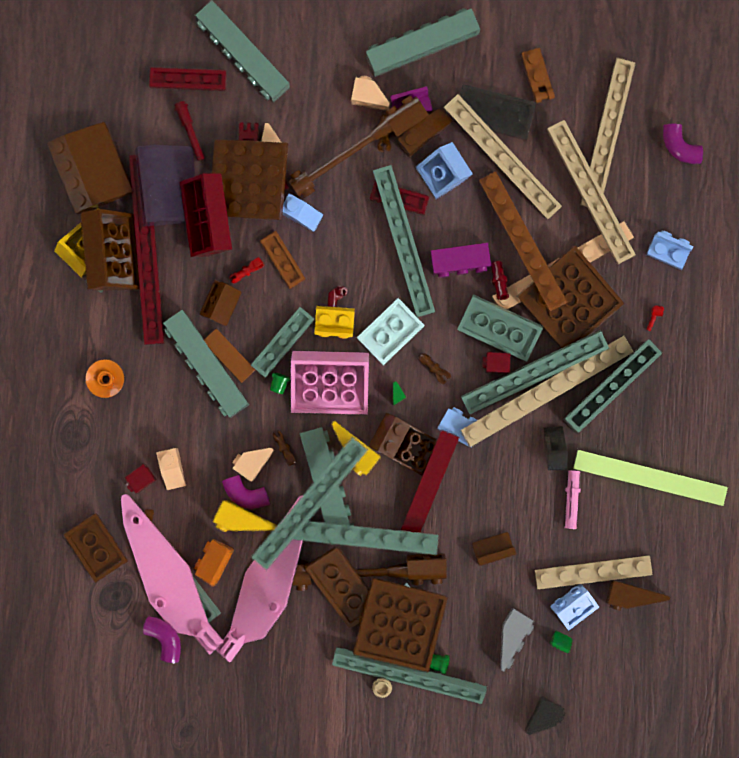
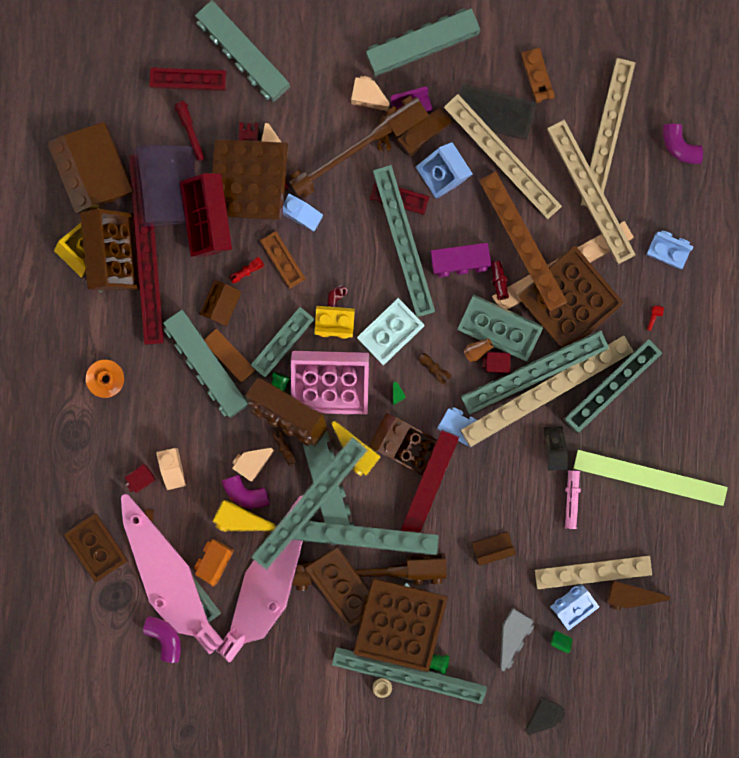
(286, 412): none -> reddish brown brick
(476, 350): none -> dark orange cone

